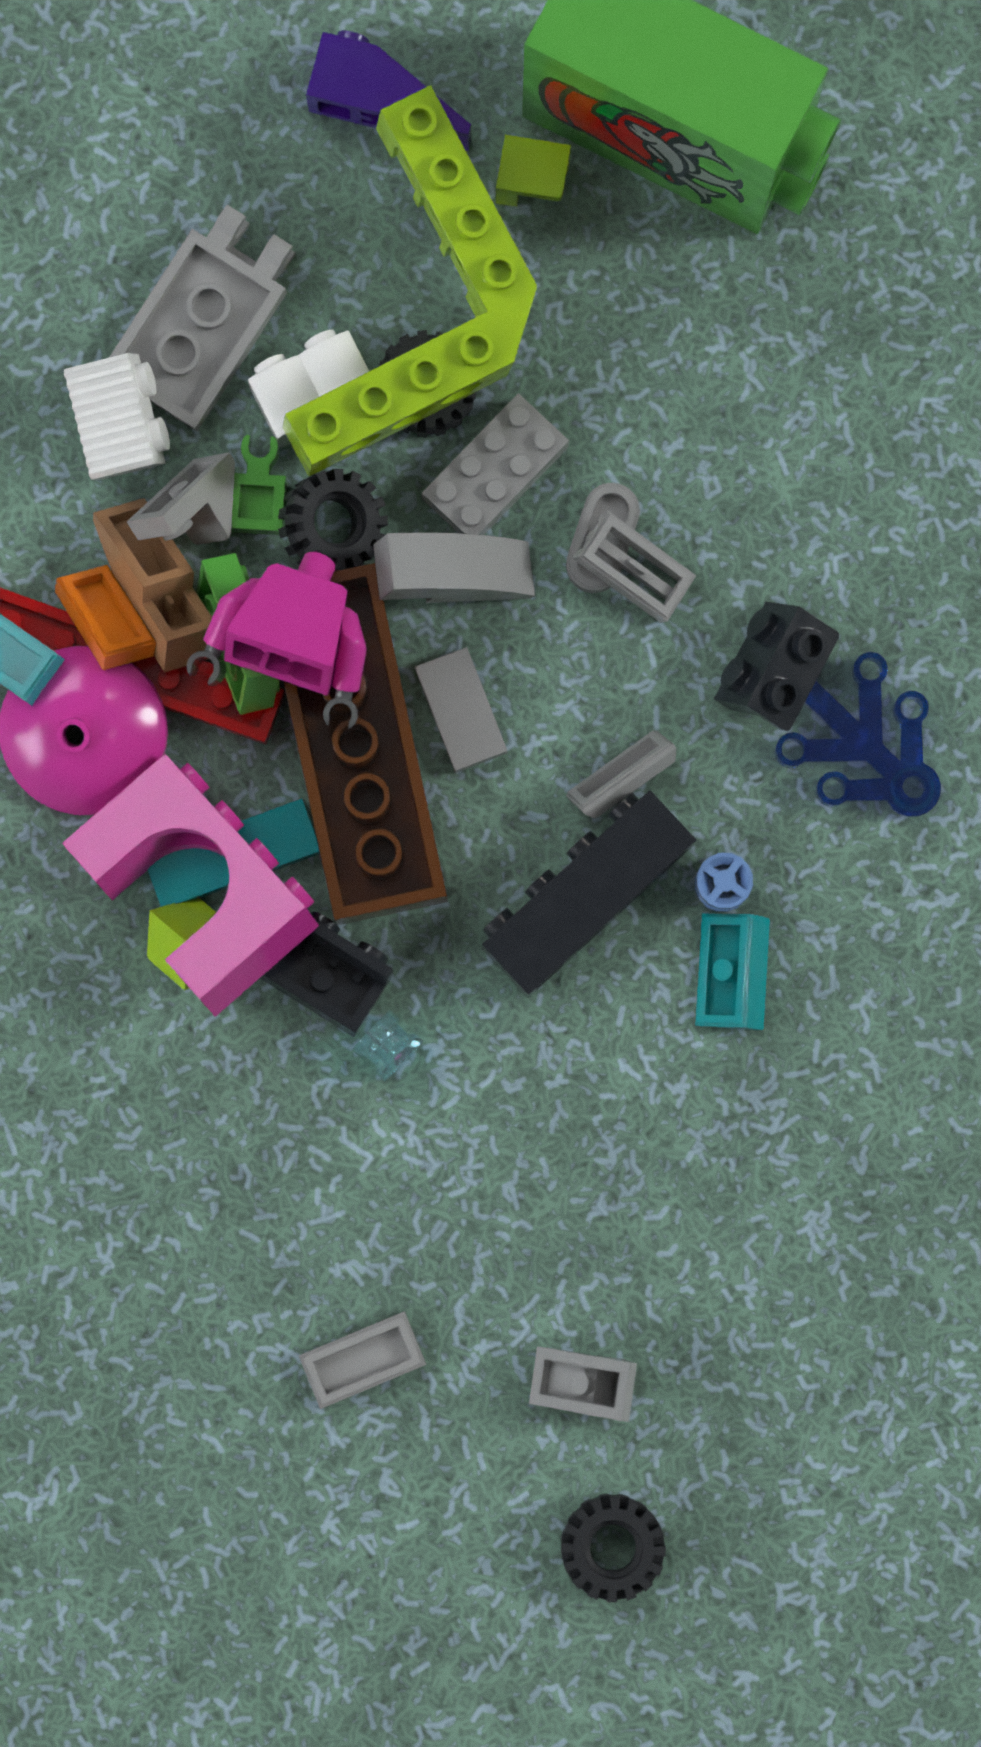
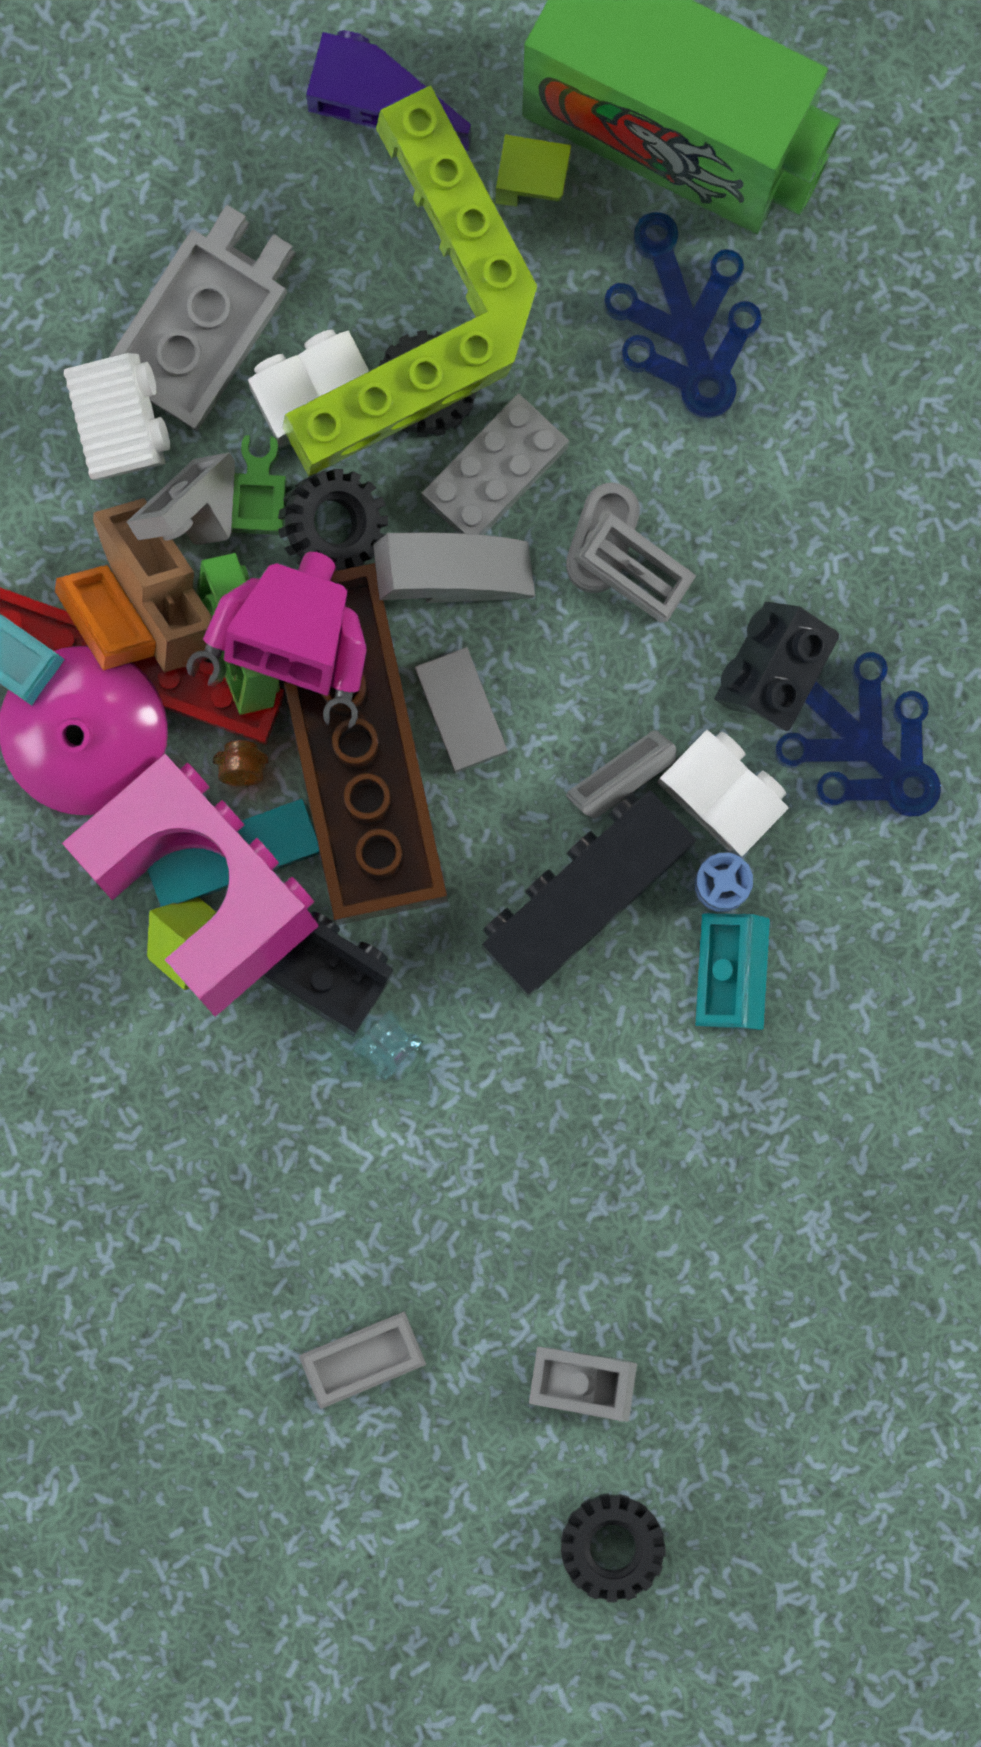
(240, 763): none -> clear orange plate
(685, 325): none -> clear blue plant
(724, 792): none -> white brick

